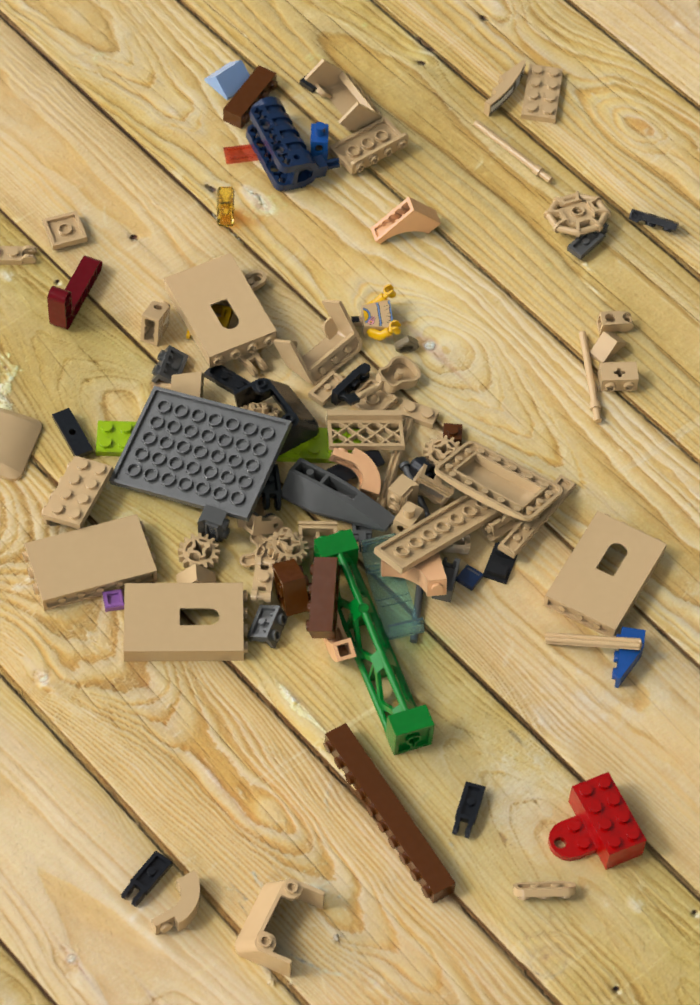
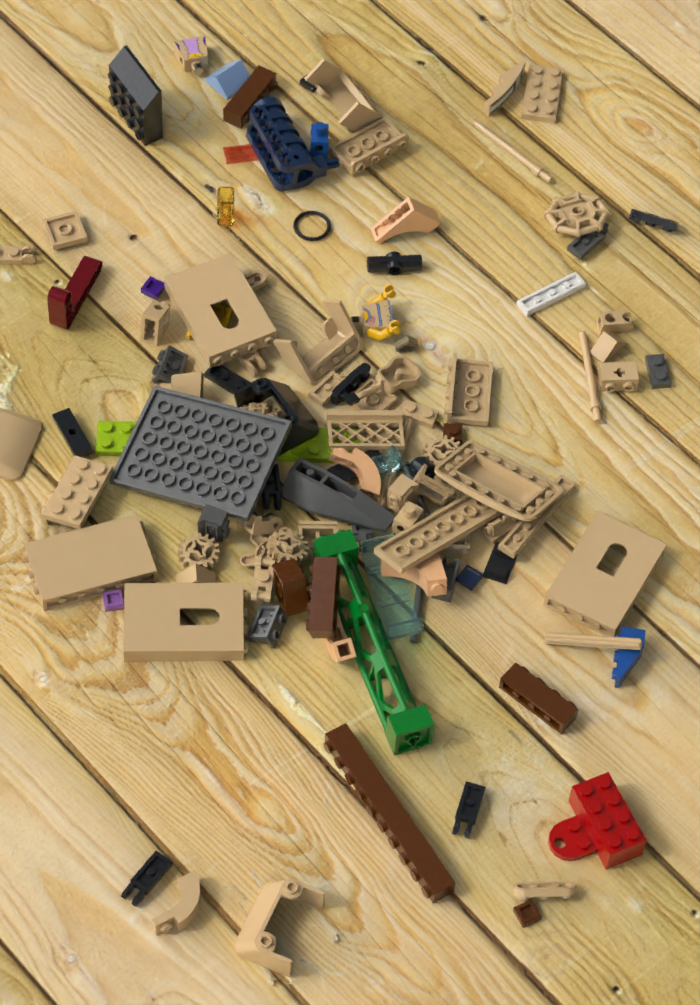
(136, 96): none -> black slope
(153, 288): none -> dark purple plate
(192, 54): none -> tan torso
(312, 238): none -> black tyre
(388, 462): none -> clear light blue bracket
(394, 263): none -> black piece
(468, 391): none -> tan bracket
(527, 913): none -> reddish brown tile
(538, 698): none -> reddish brown brick
(551, 294): none -> white tile
(657, 371): none -> dark grey plate

